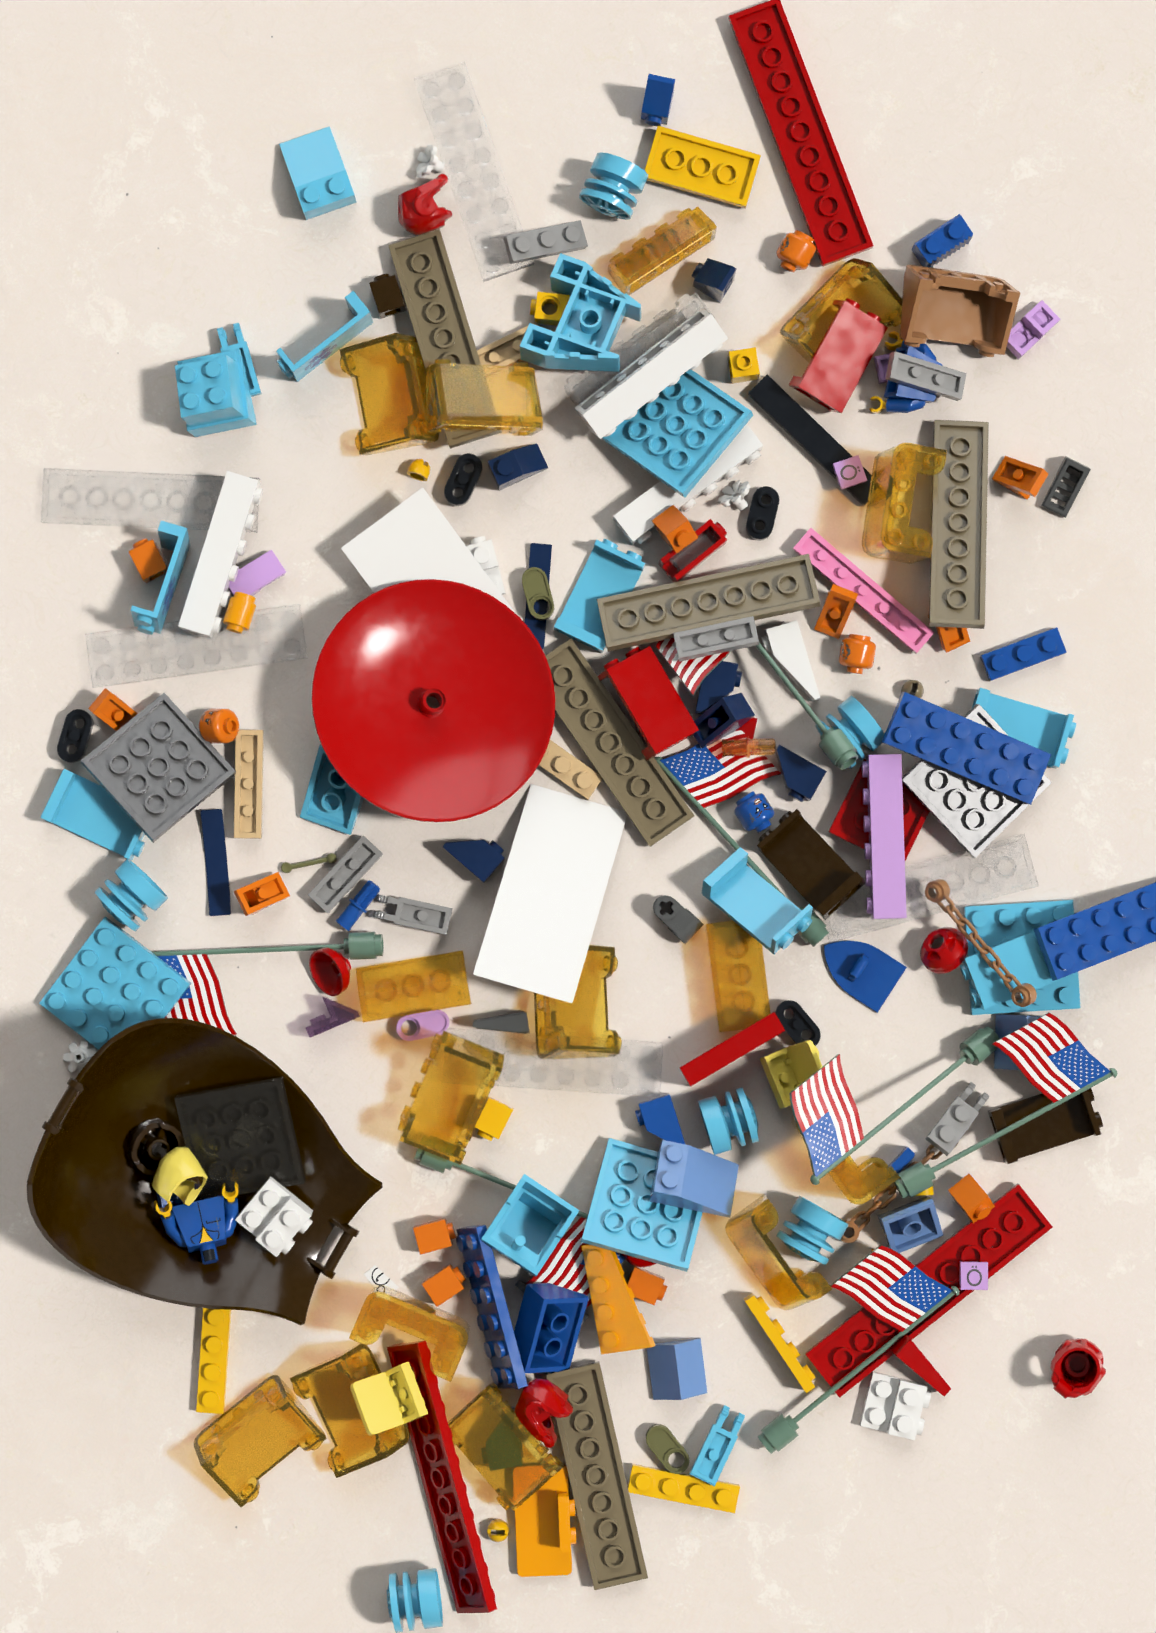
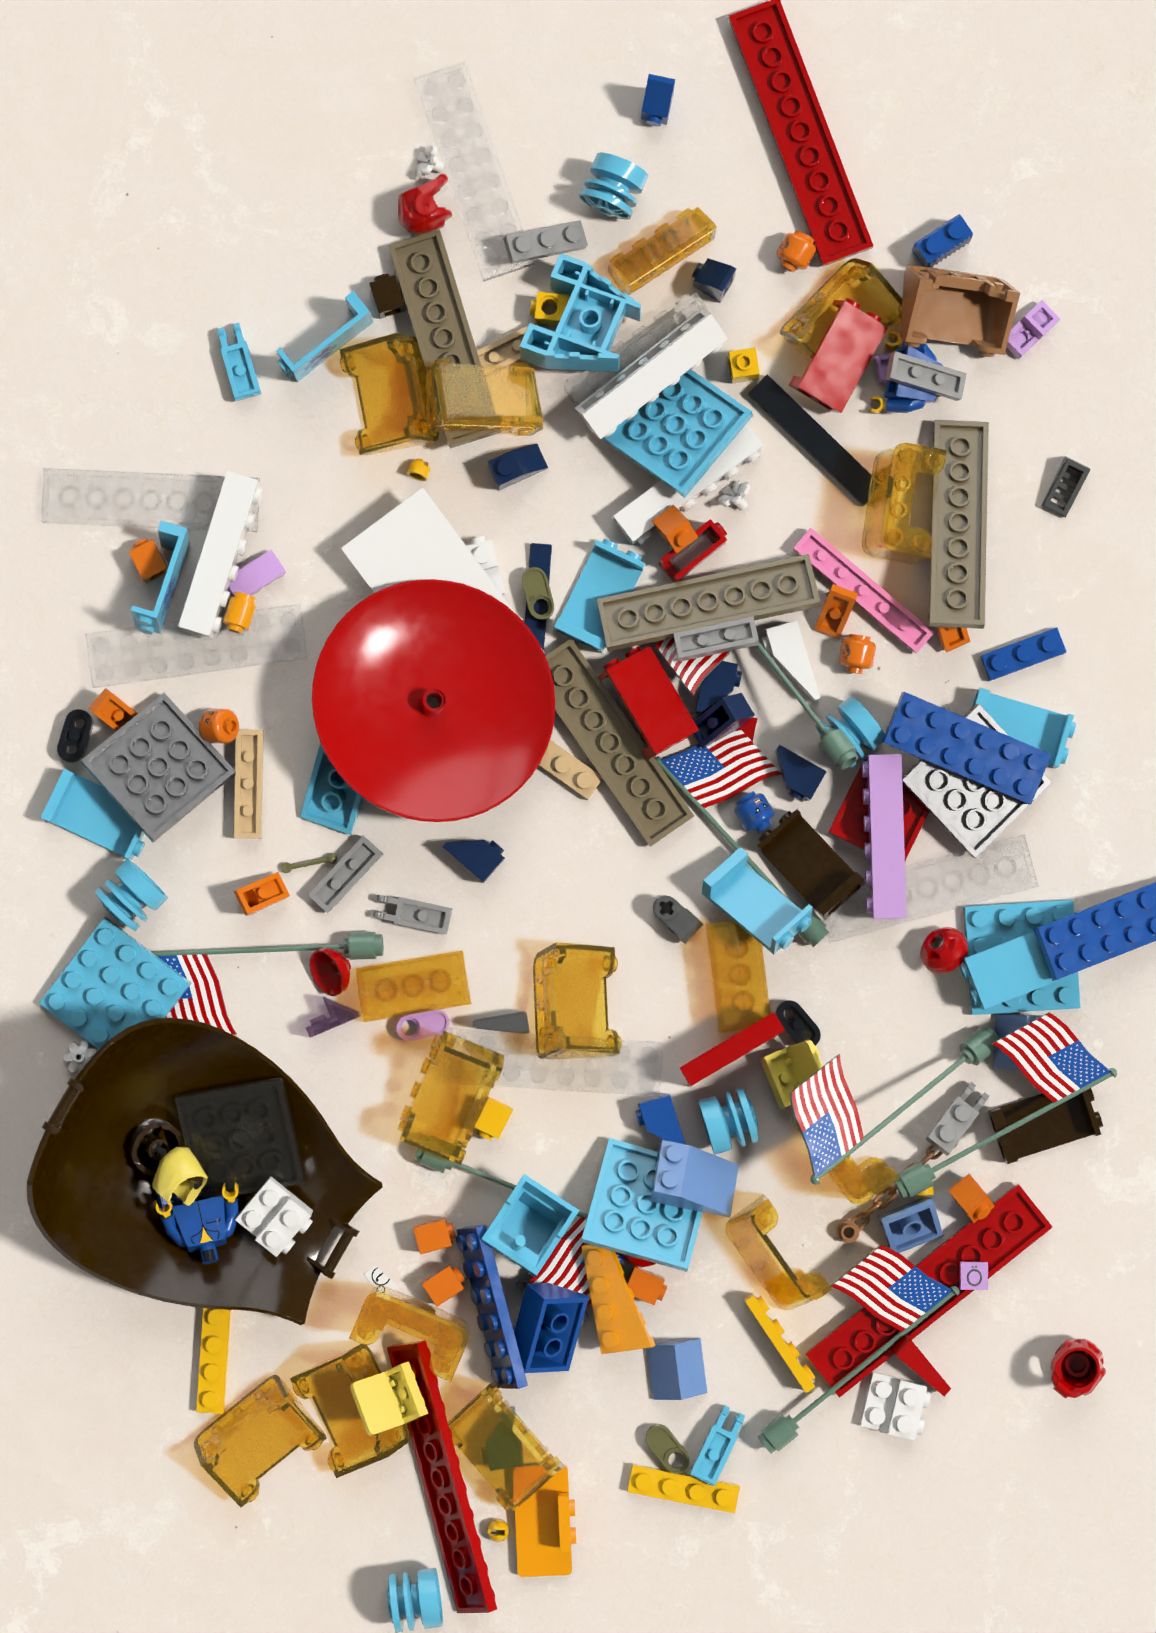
(214, 393): medium azure piece -> none
(216, 862): dark blue sticker -> none
(318, 173): medium azure slope -> none
(358, 905): blue axle -> none
(463, 480): black plate -> none
(537, 1404): red helmet -> none
(550, 893): white sticker -> none
(598, 1479): dark tan plate -> none
(701, 167): yellow plate -> none
(748, 747): clear orange axle -> none
(762, 512): black plate -> none
(812, 1230): medium azure wheel -> none
(849, 472): lavender tile -> none
(863, 971): blue shield -> none
(902, 1159): blue tile -> none
(907, 687): dark tan hinge -> none
(942, 892): medium nougat piece -> none
(1020, 477): orange slope -> none

